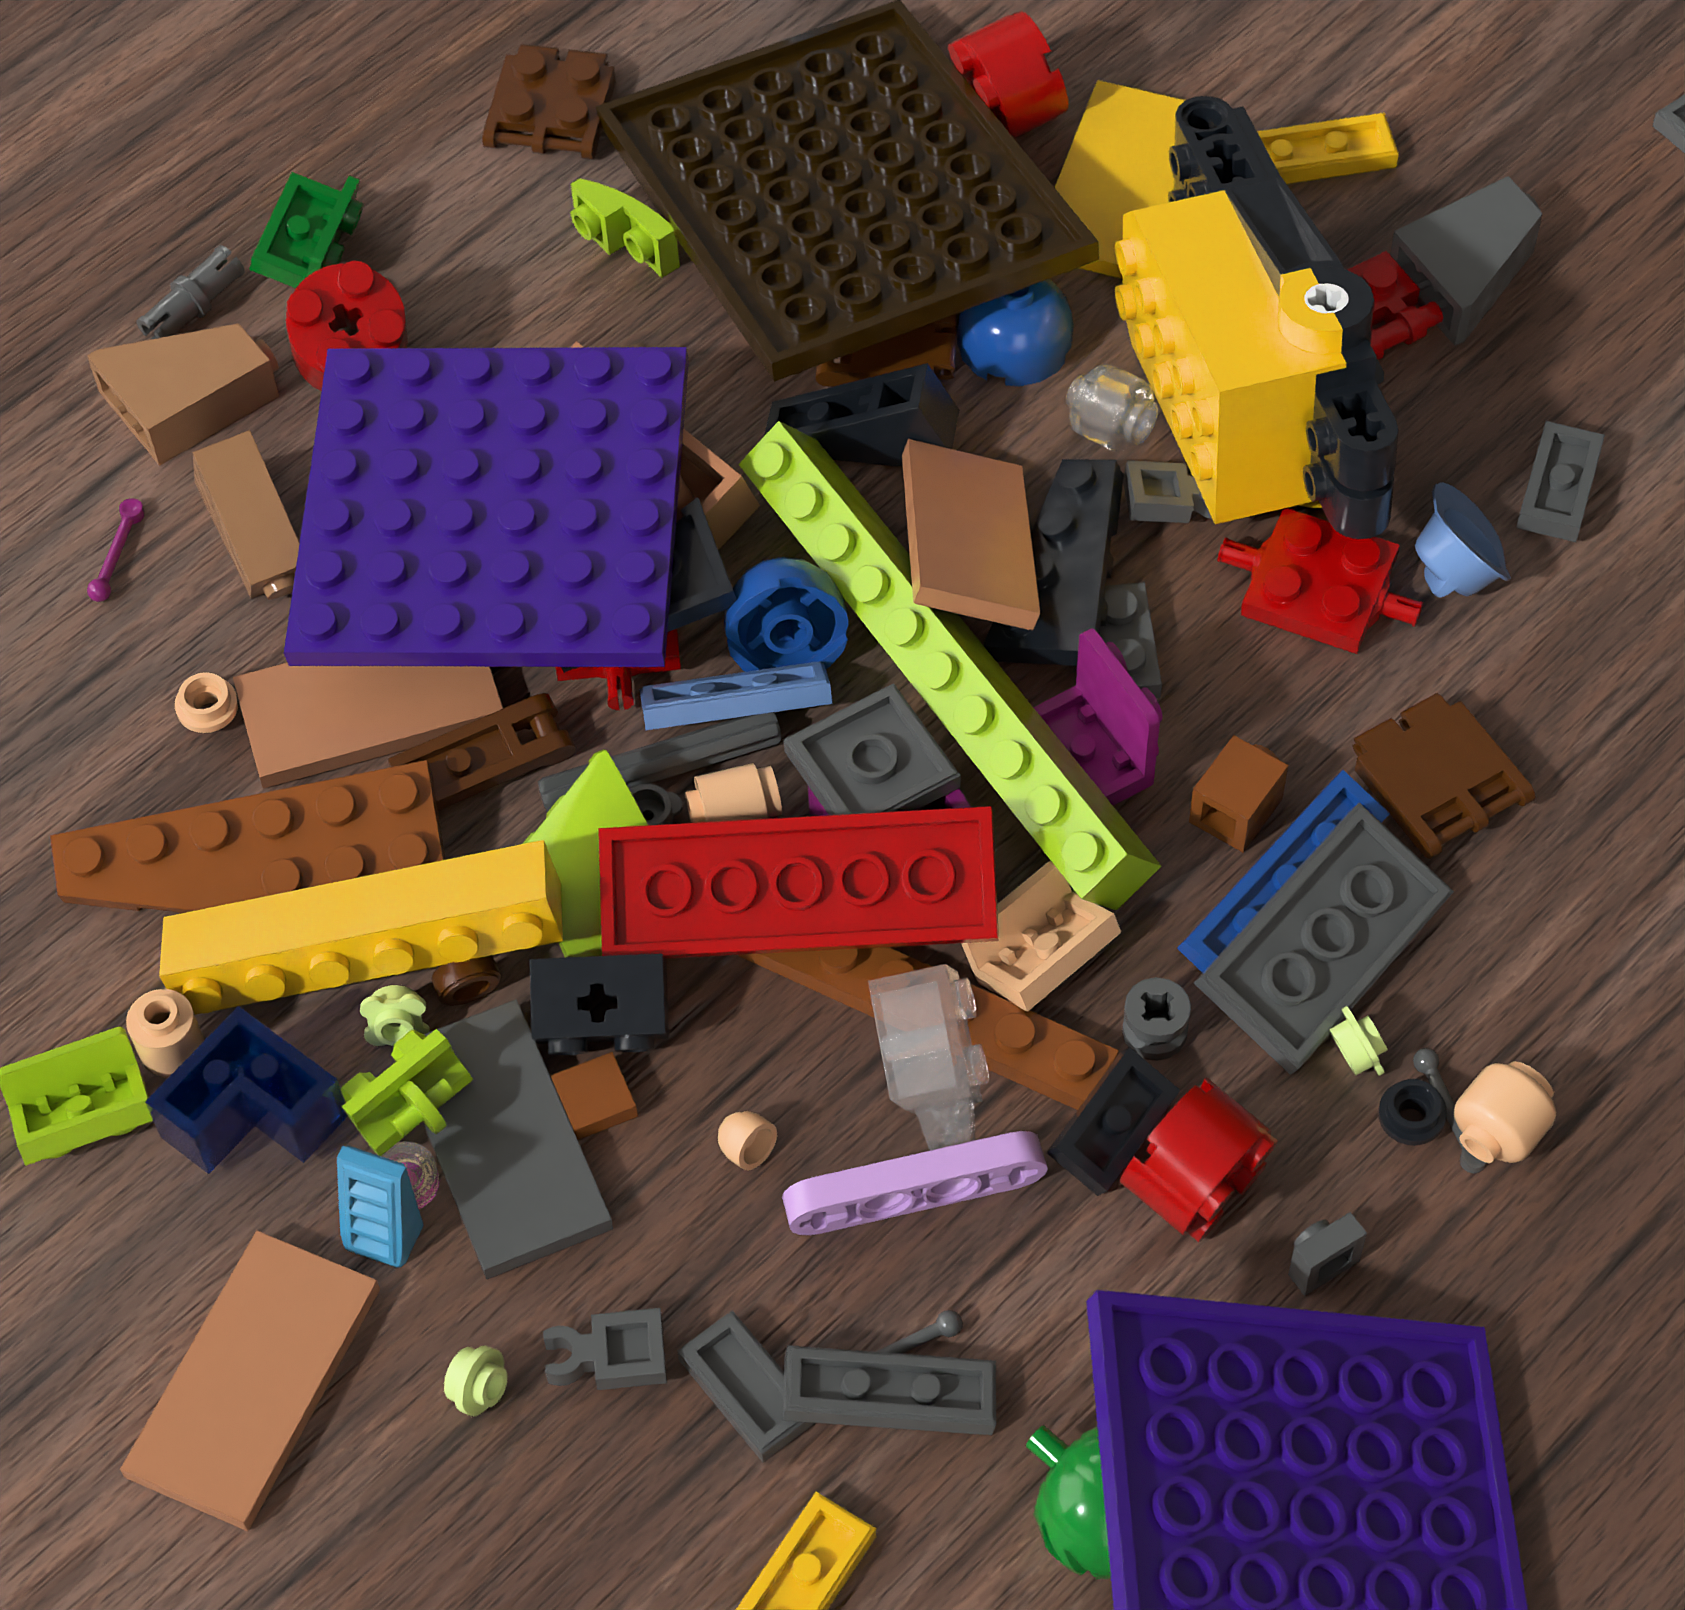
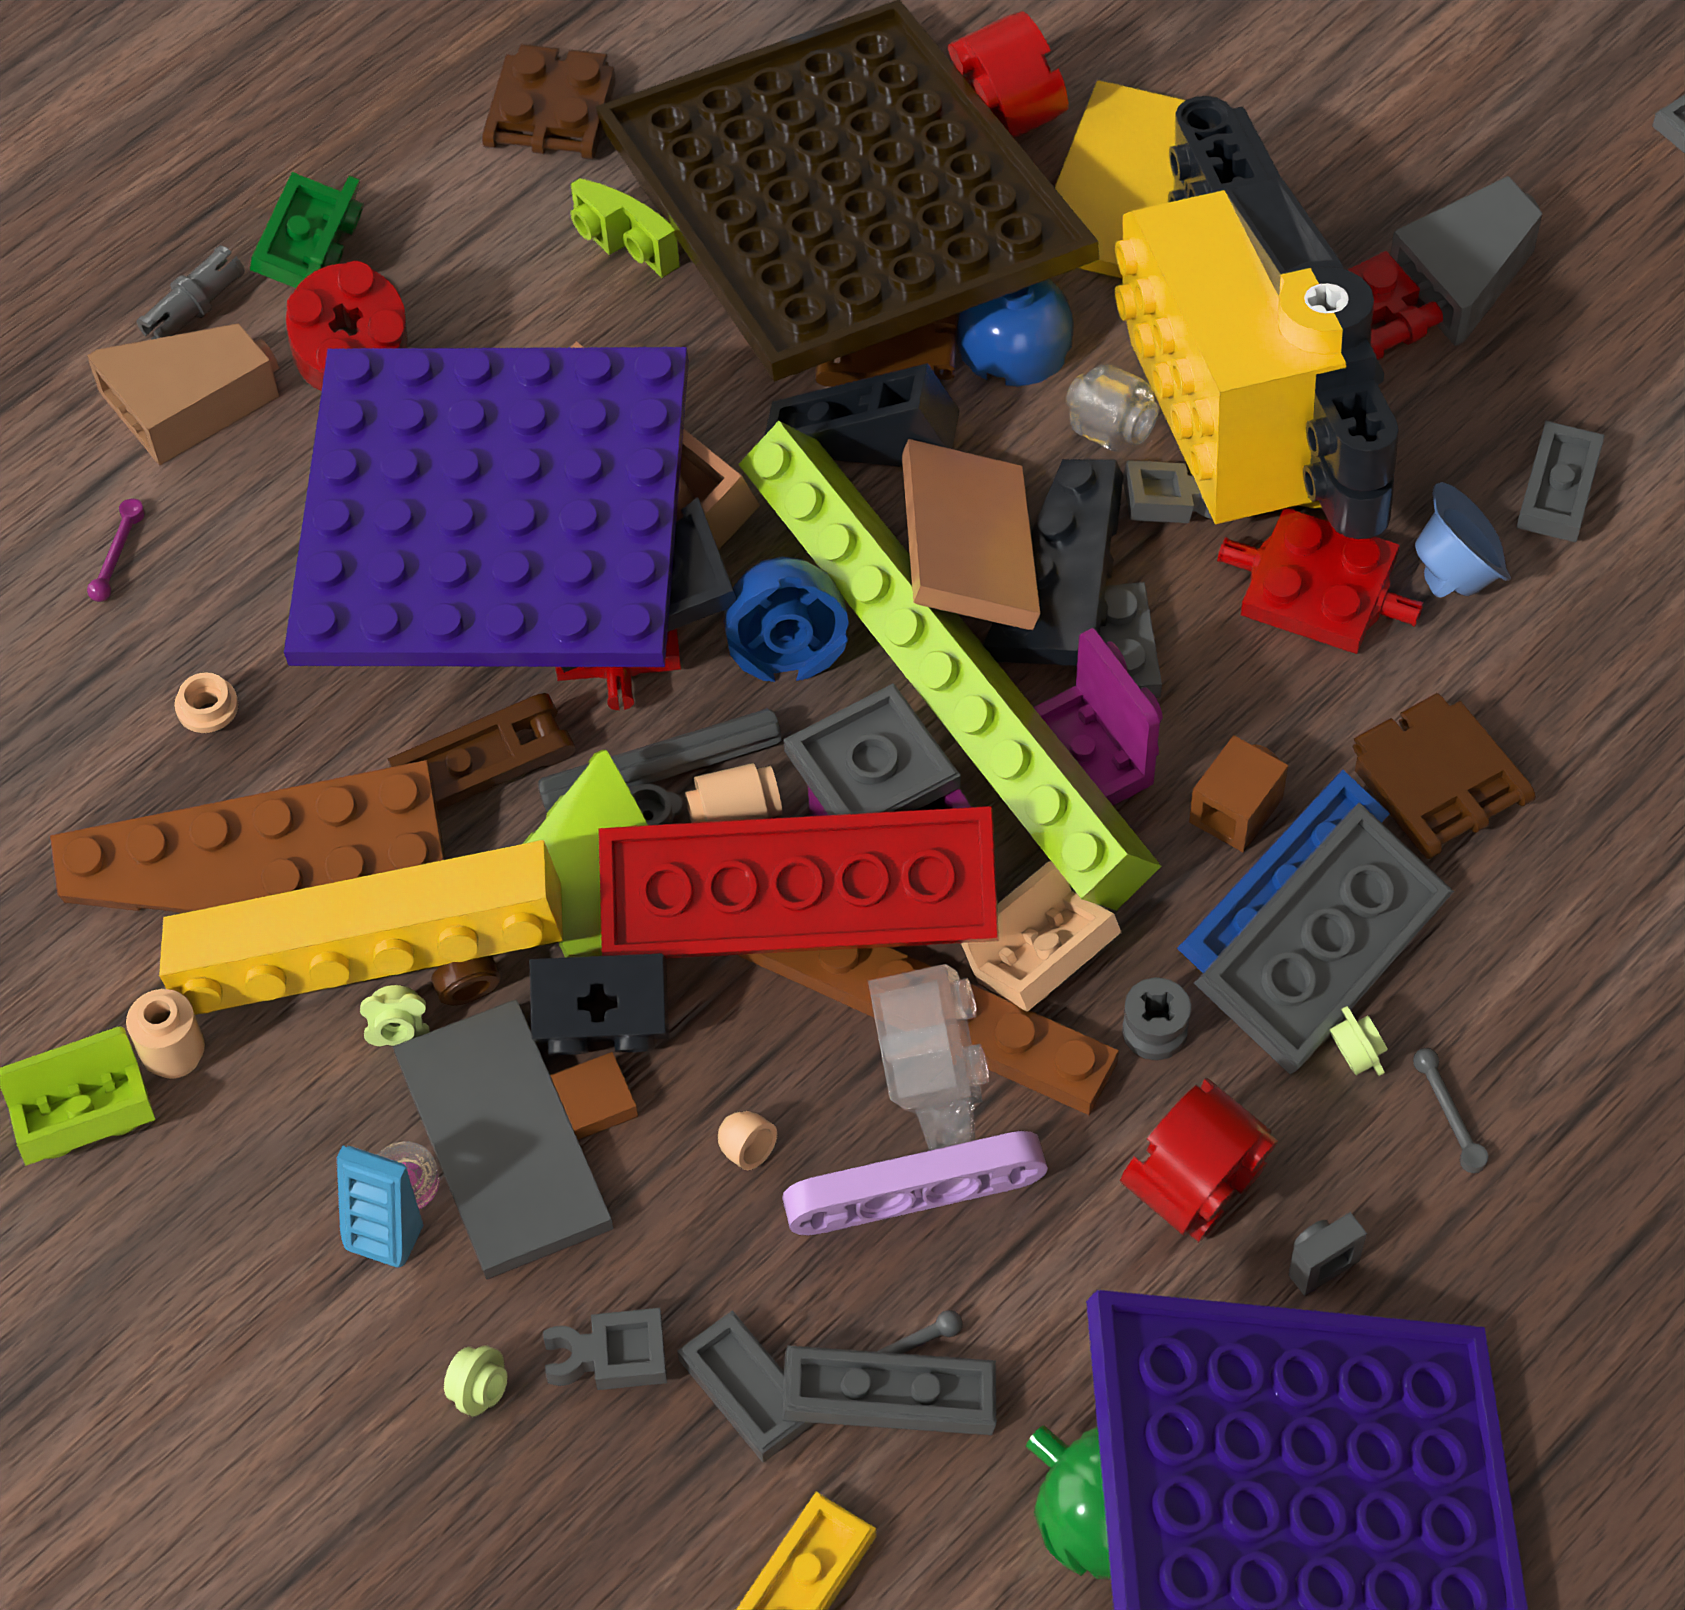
(245, 1081): clear blue brick -> none
(248, 514): medium nougat slope -> none
(250, 1380): nougat tile -> none
(343, 715): nougat tile -> none
(407, 1092): lime hips -> none
(735, 695): medium blue tile -> none
(1113, 1121): black plate -> none
(1331, 148): yellow tile -> none
(1414, 1095): black plate -> none
(1505, 1112): light nougat head -> none

